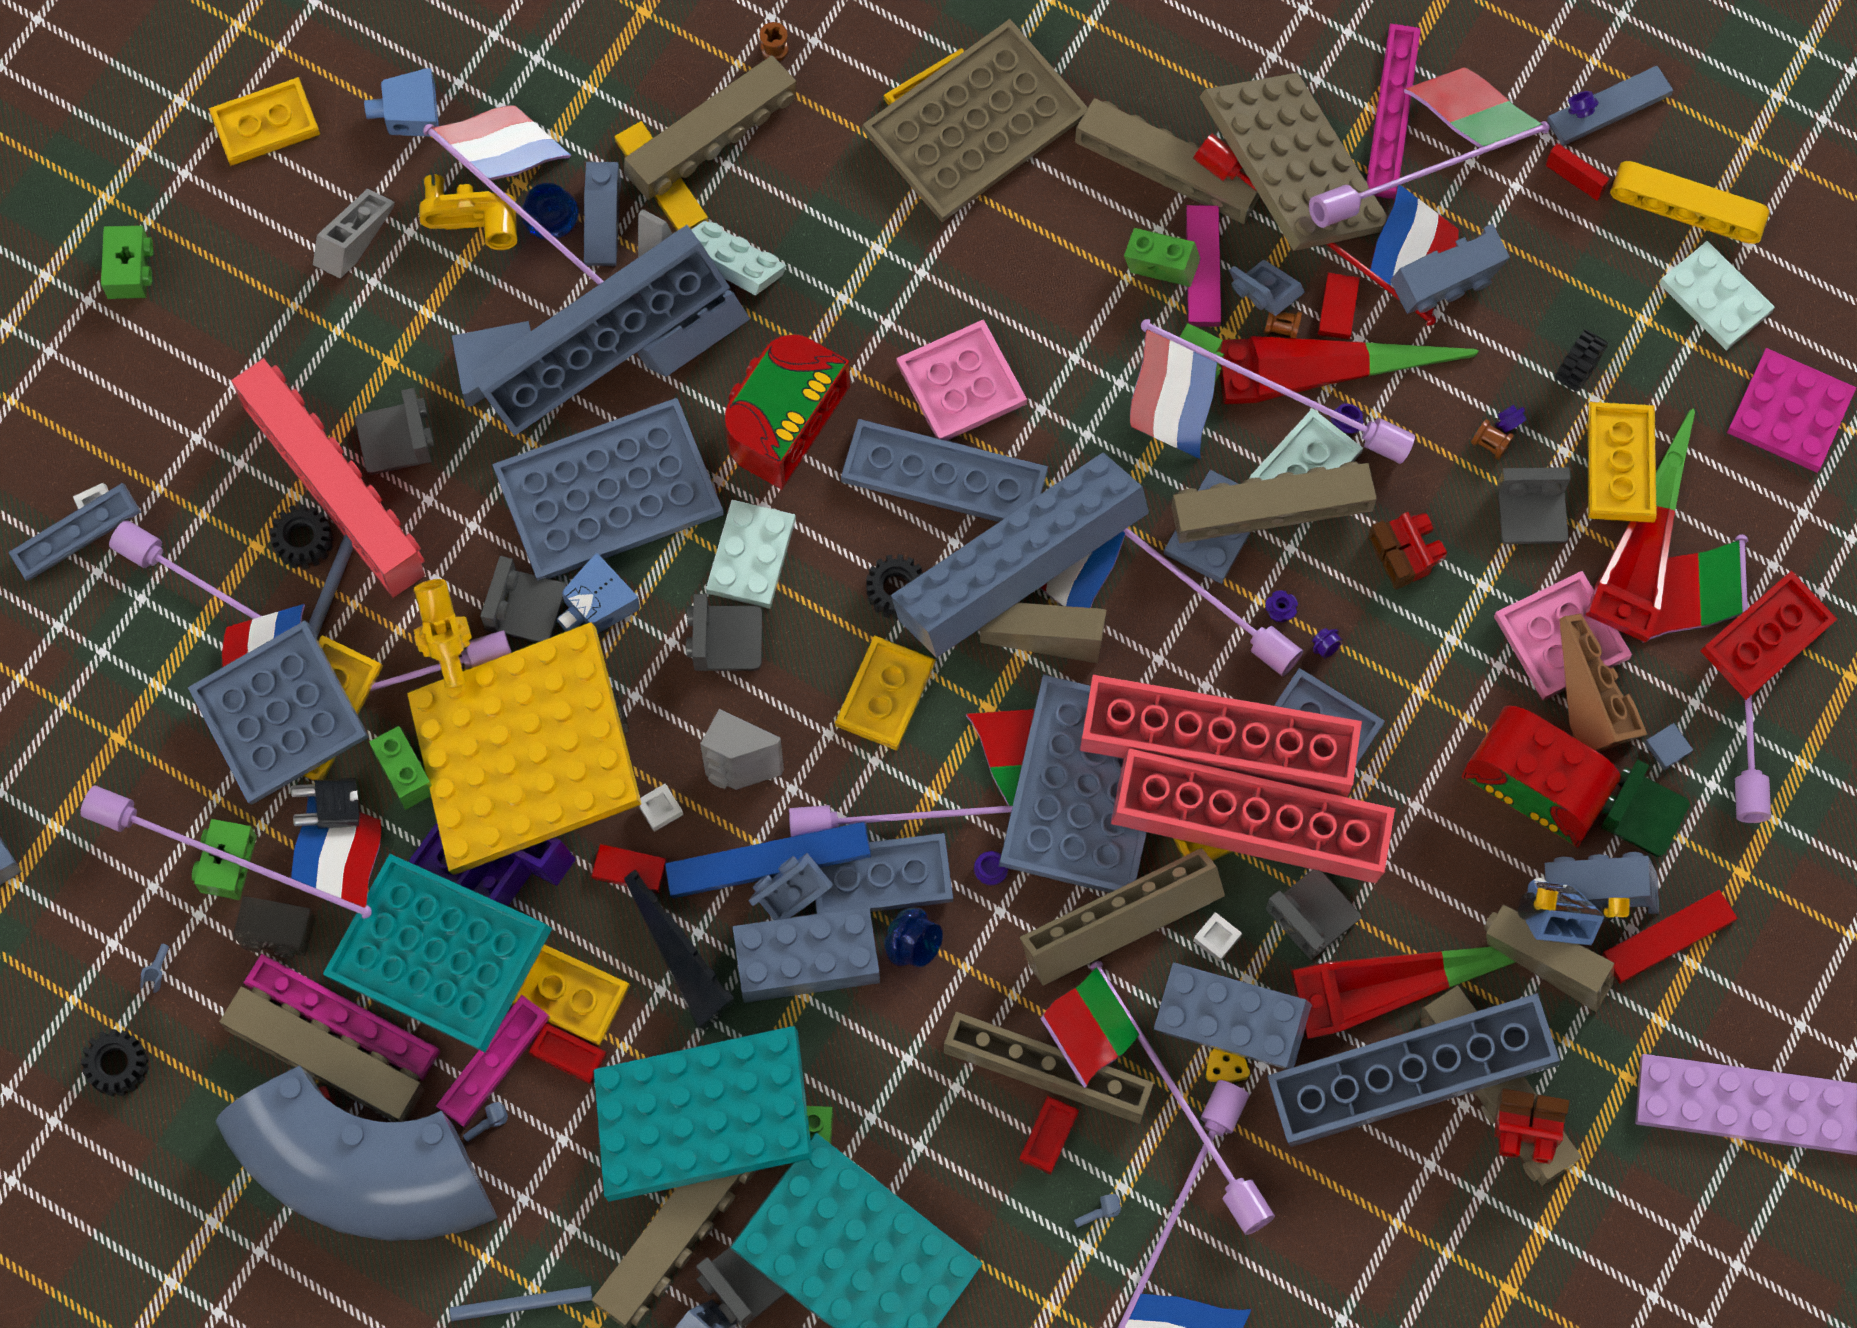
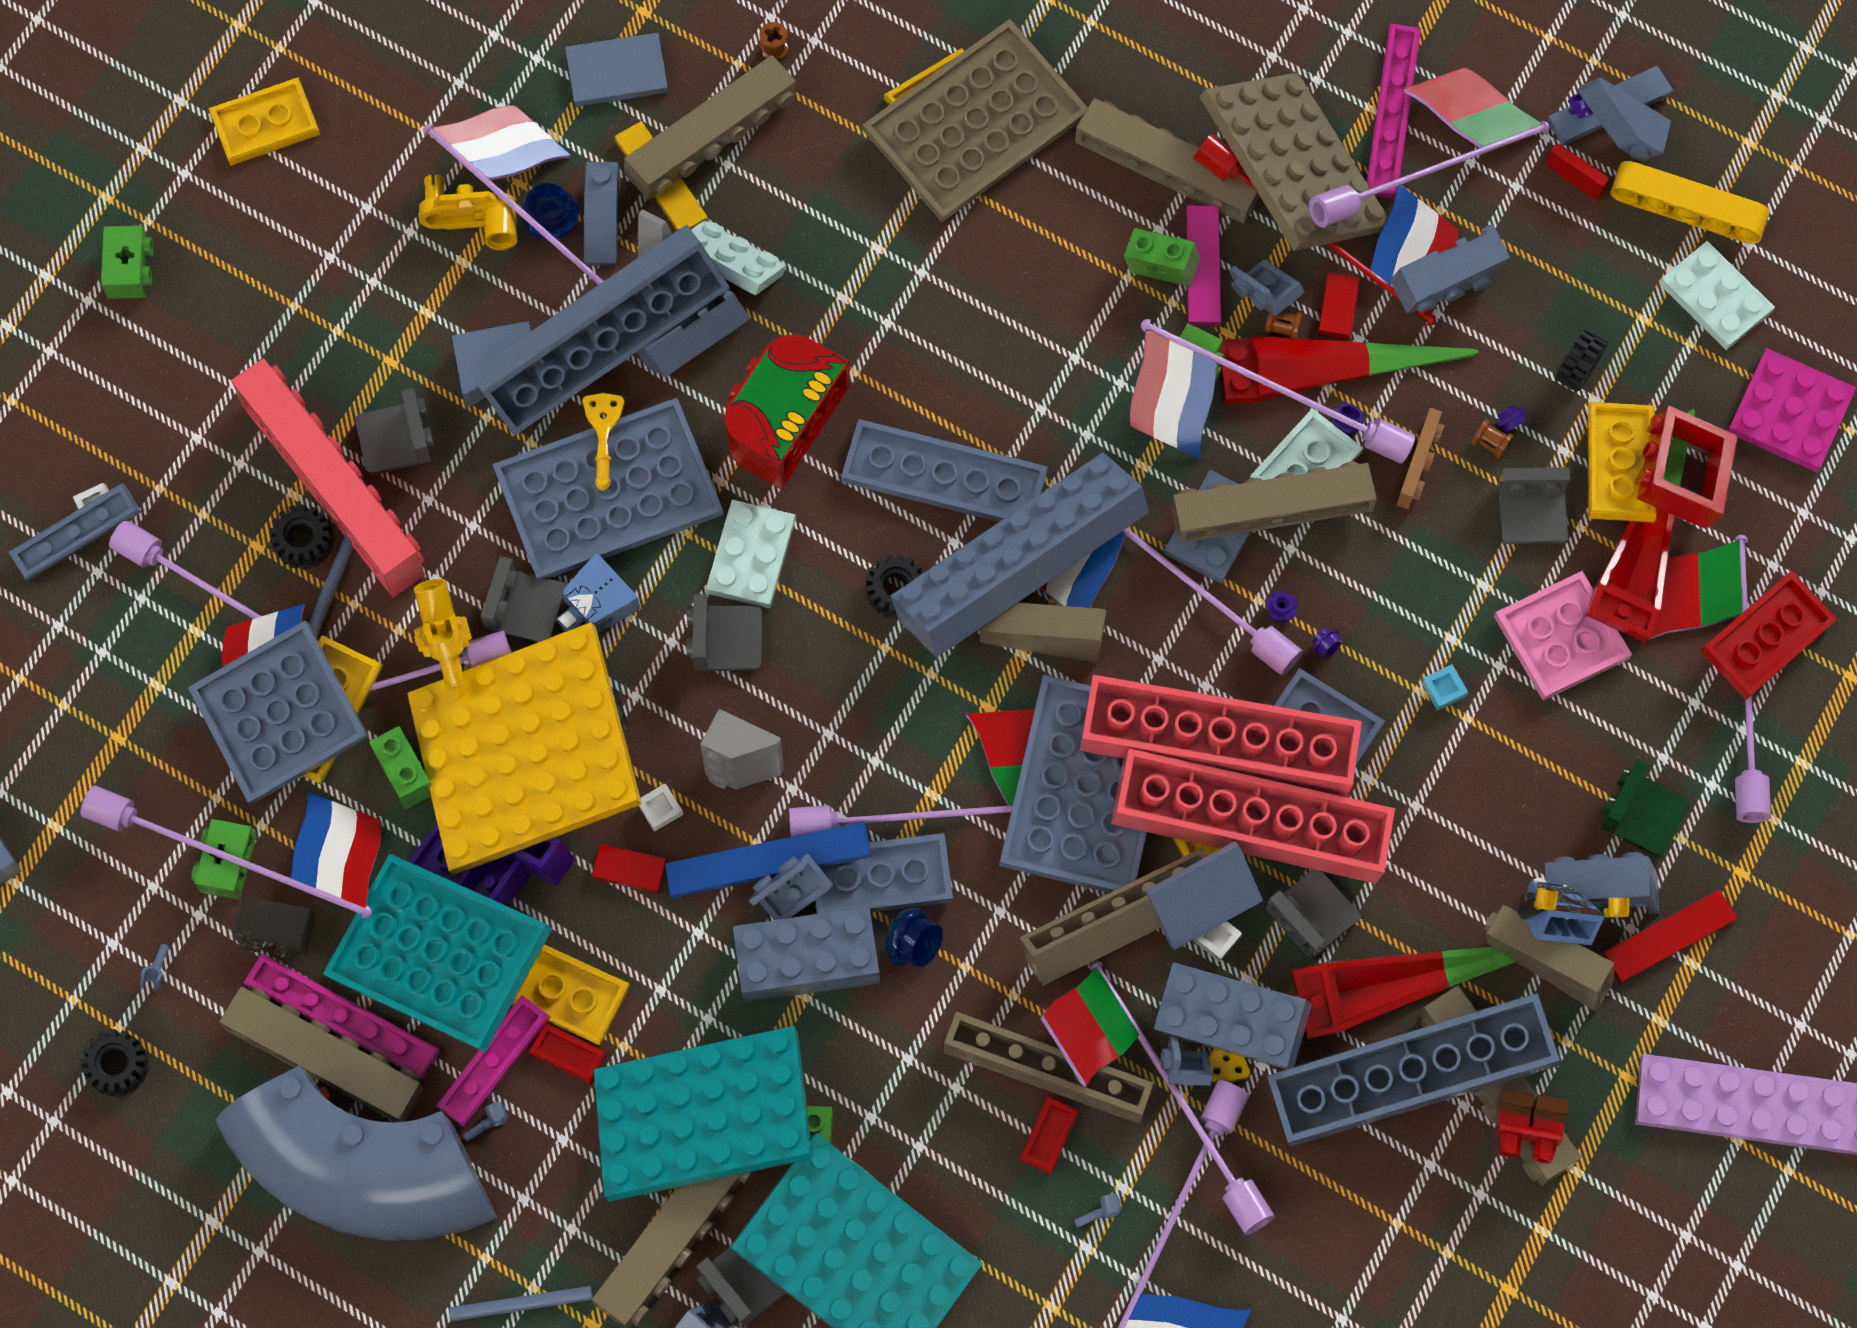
(334, 801): black piece -> none
(350, 233): light grey slope -> none
(406, 103): medium blue torso -> none
(603, 428): none -> yellow piece
(616, 69): none -> sand blue tile
(694, 979): black wedge -> none
(885, 692): yellow tile -> none
(961, 381): bright pink plate -> none
(988, 869): dark purple plate -> none
(1185, 1066): none -> sand blue bracket
(1204, 895): none -> sand blue tile
(1403, 549): hips -> none
(1421, 459): none -> medium nougat plate
(1444, 687): none -> medium azure plate
(1543, 773): red brick -> none
(1595, 704): medium nougat wedge -> none
(1627, 121): none -> sand blue slope
(1668, 746): sand blue tile -> none
(1676, 500): none -> red window

